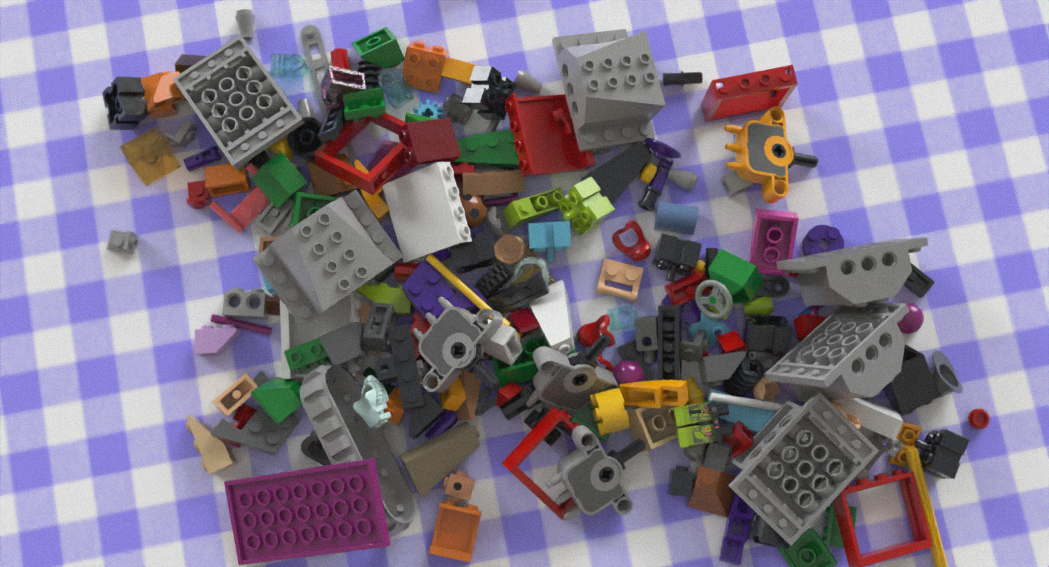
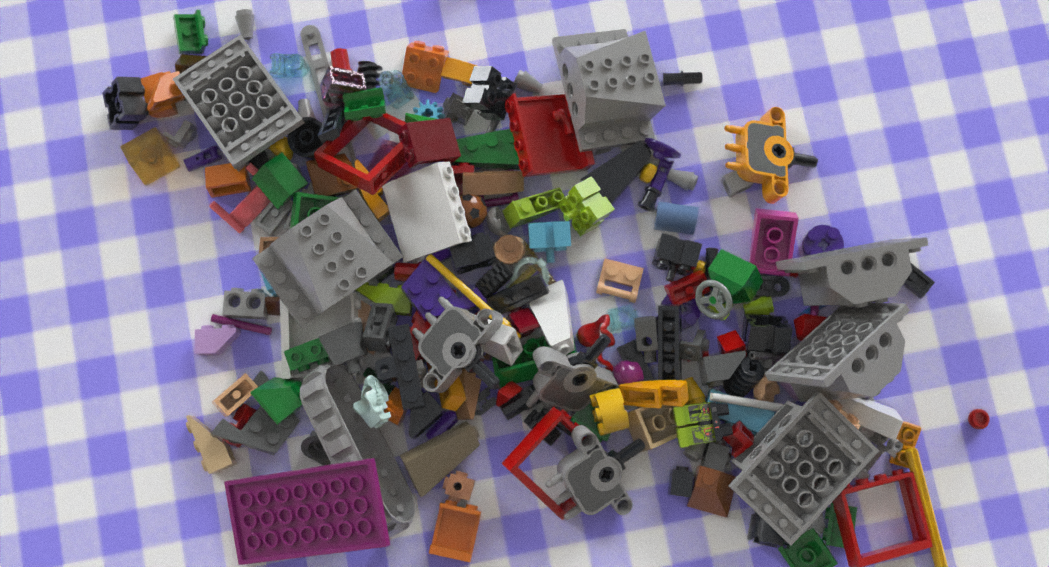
(122, 241): light grey bracket -> none
(190, 33): none -> green bracket
(198, 195): red bracket -> none
(379, 48): green slope -> none
(637, 252): red piece -> none
(710, 326): medium azure plate -> none
(735, 531): dark purple slope -> none
(748, 93): red window -> none
(912, 320): magenta hair -> none
(913, 385): black slope -> none
(941, 453): black brick -> none
(944, 375): dark grey piece -> none

